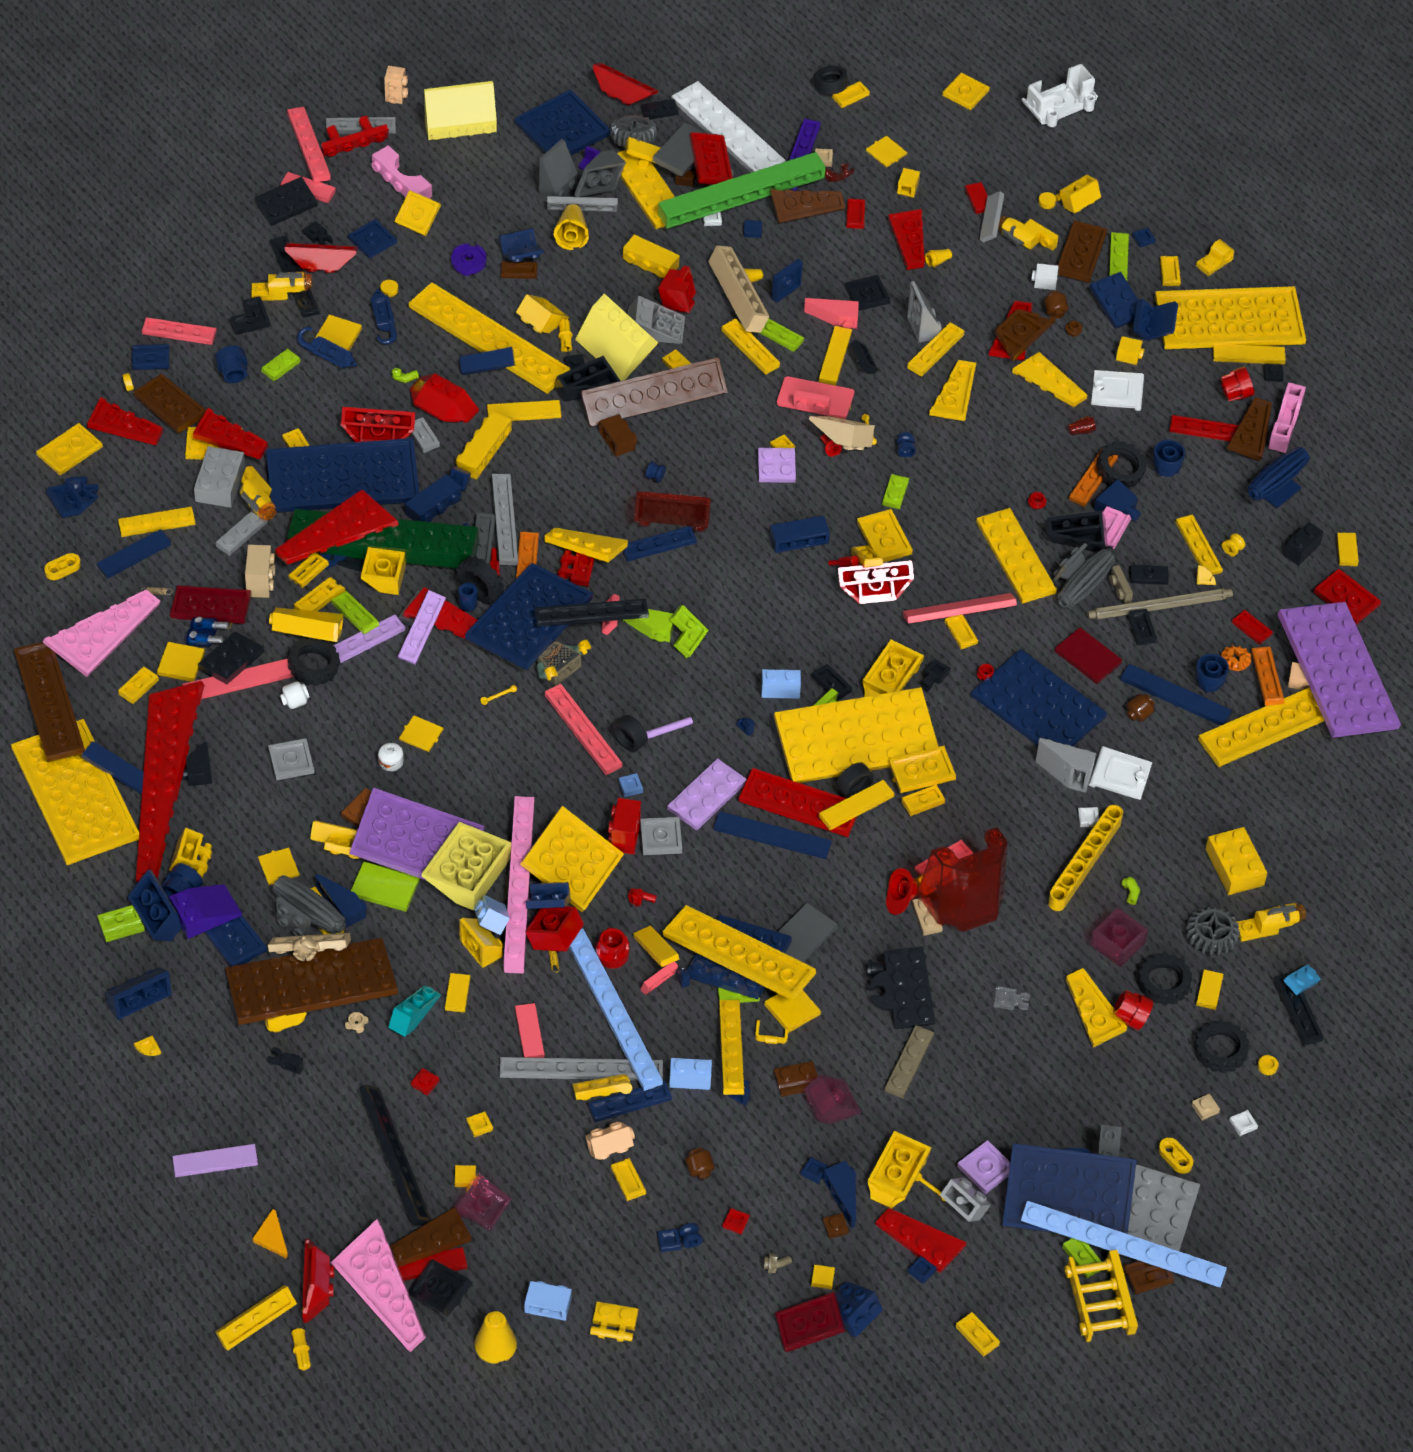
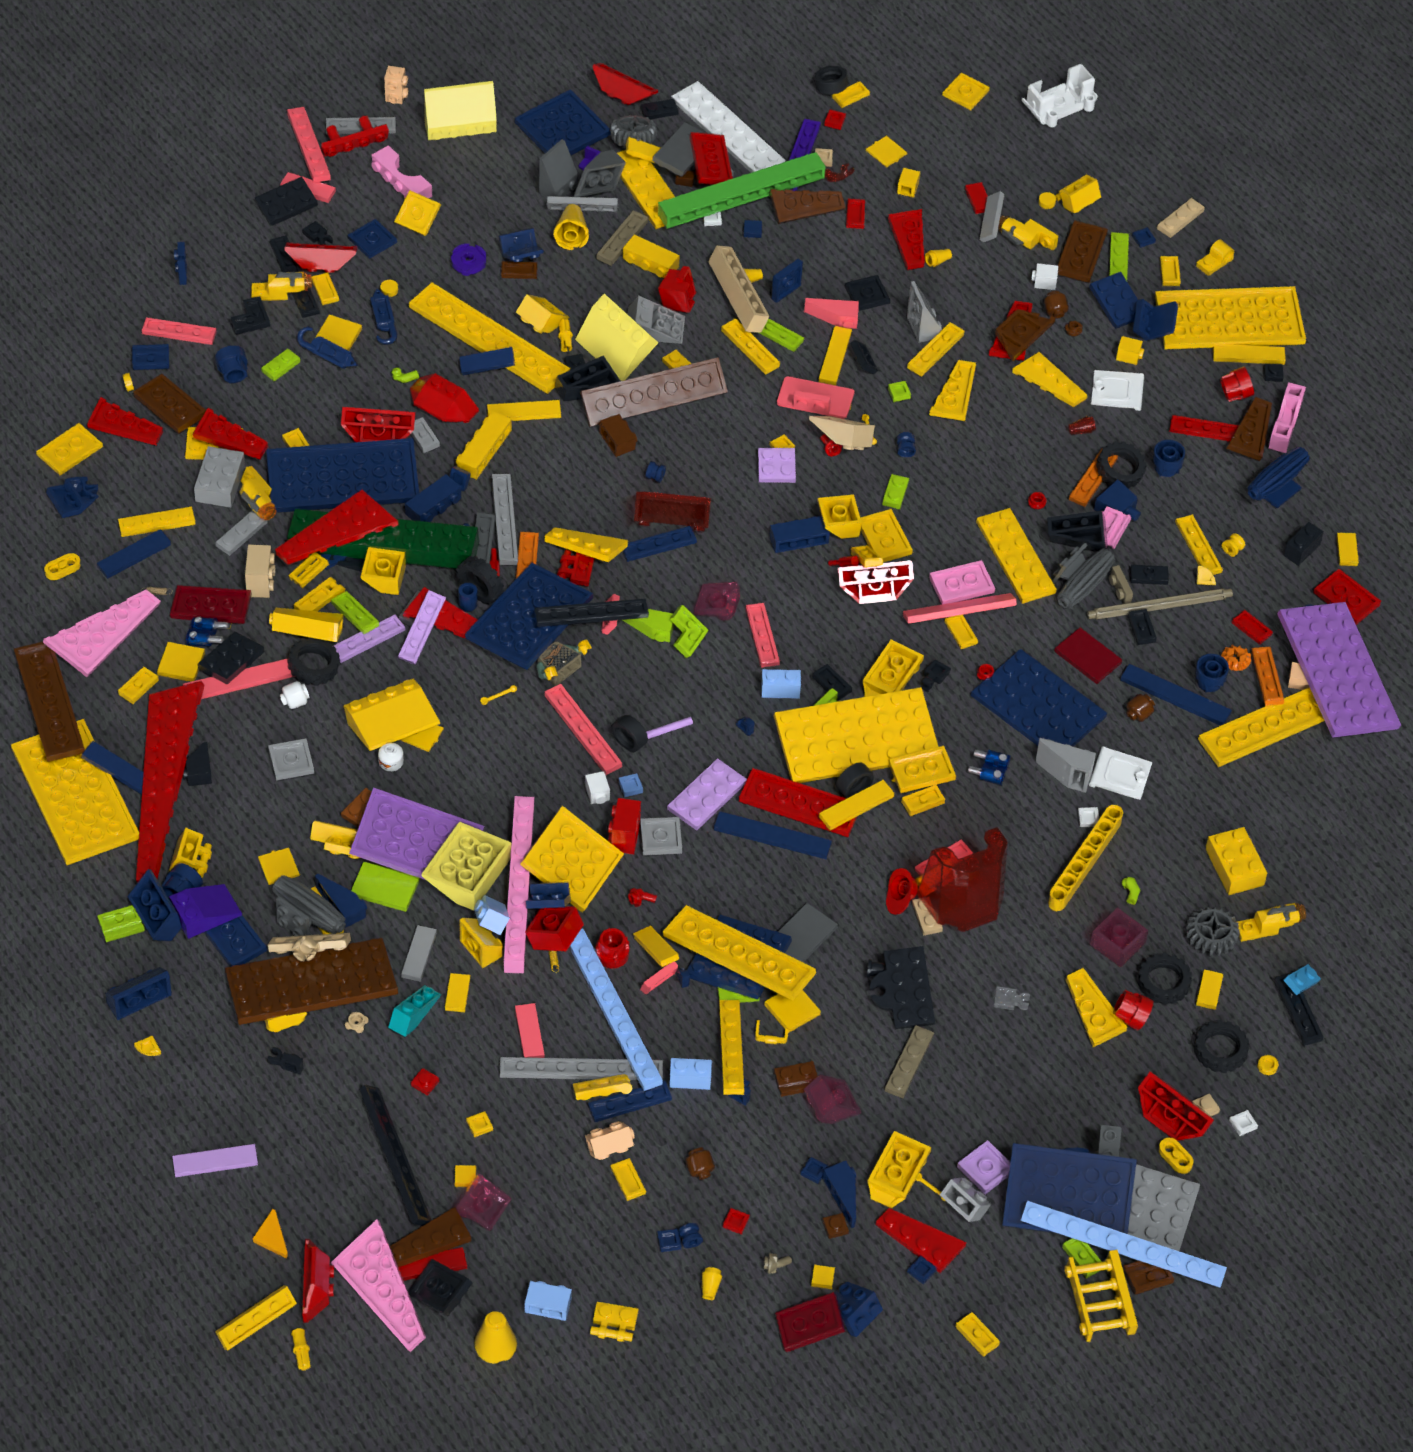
(181, 264): none -> dark blue plate
(325, 288): none -> yellow tile
(390, 714): none -> yellow slope
(419, 953): none -> light grey tile
(597, 788): none -> white brick
(614, 247): none -> dark tan plate
(710, 1282): none -> yellow cone
(718, 600): none -> clear pink slope
(762, 635): none -> coral tile
(835, 119): none -> red plate
(841, 515): none -> yellow slope
(899, 391): none -> lime plate
(962, 582): none -> bright pink plate
(994, 767): none -> clear blue piece
(1172, 1110): none -> red wedge
(1180, 217): none -> tan plate

